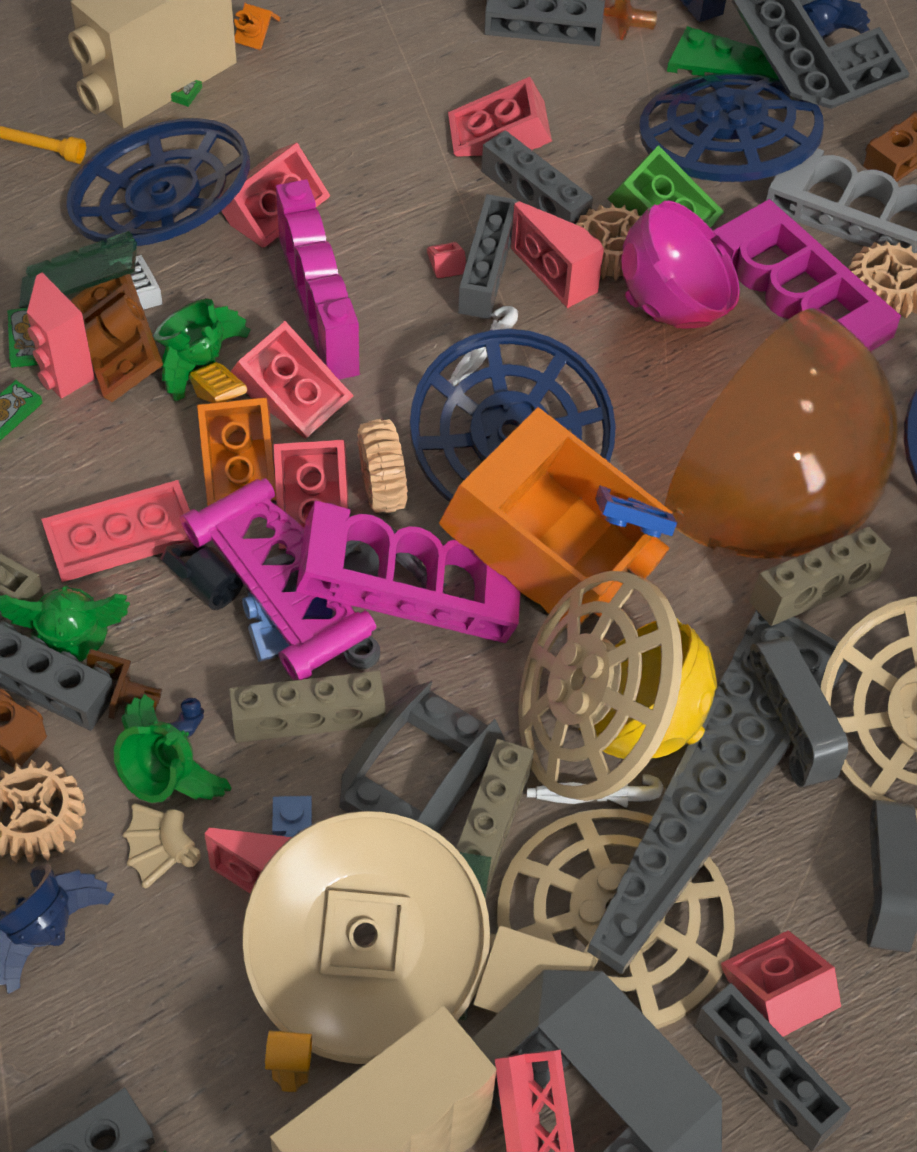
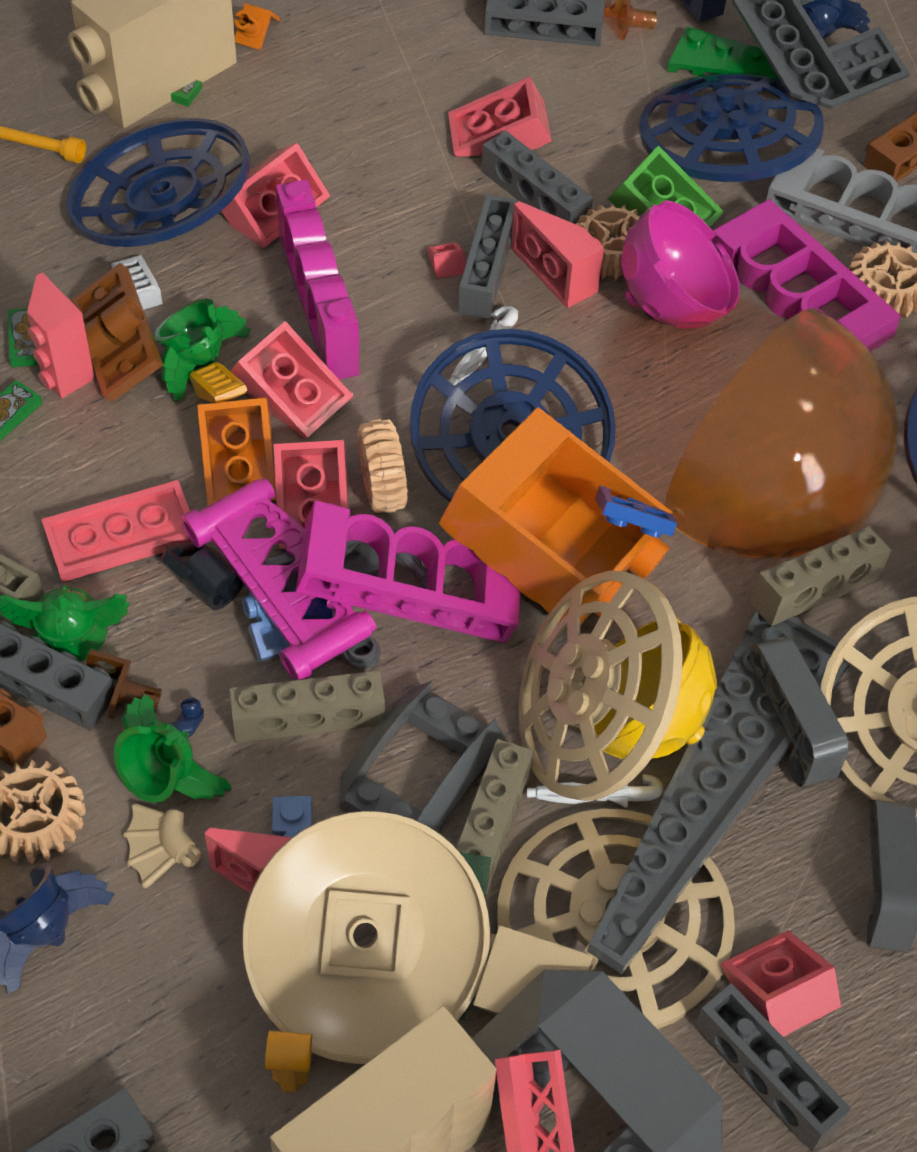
(85, 269): clear green windscreen -> none

